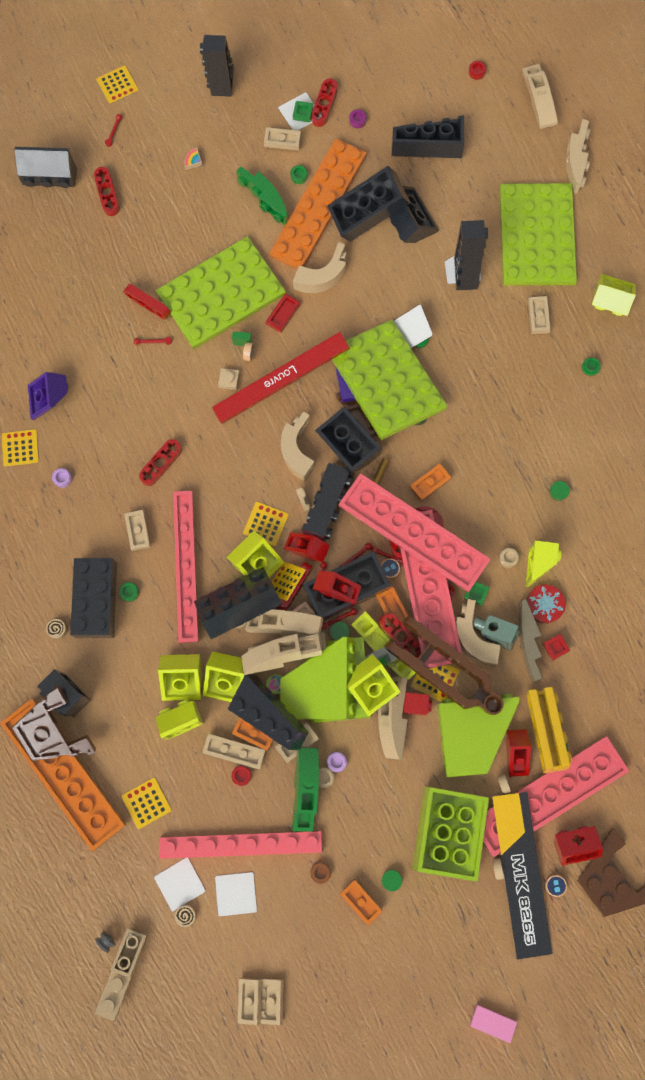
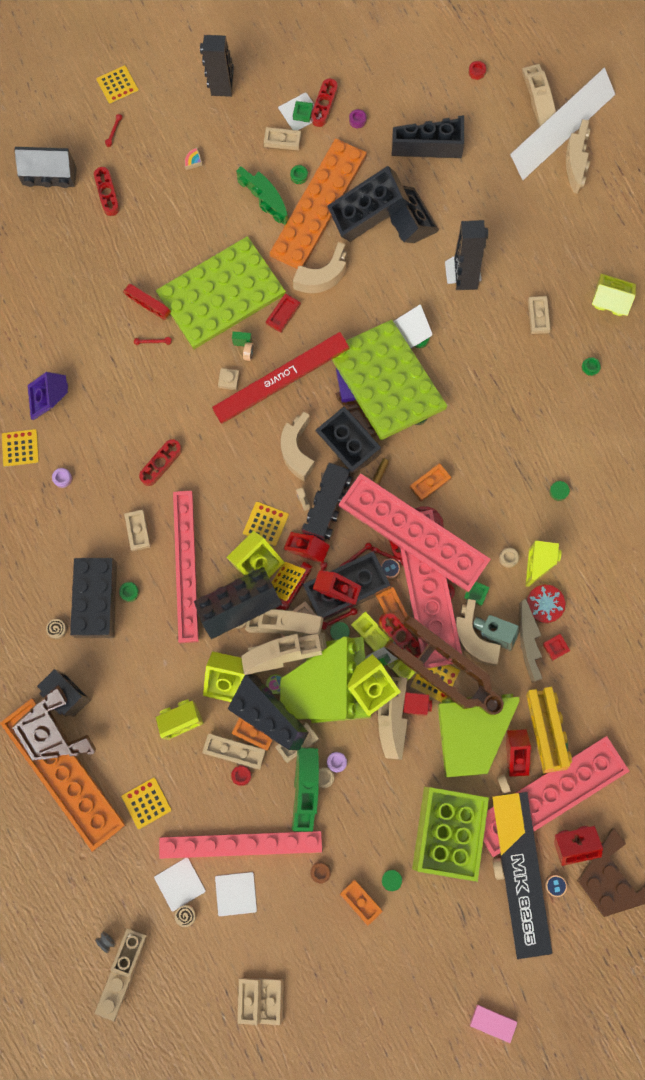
(180, 677): neon yellow slope -> none
(537, 234): lime plate -> none
(562, 124): none -> white sticker

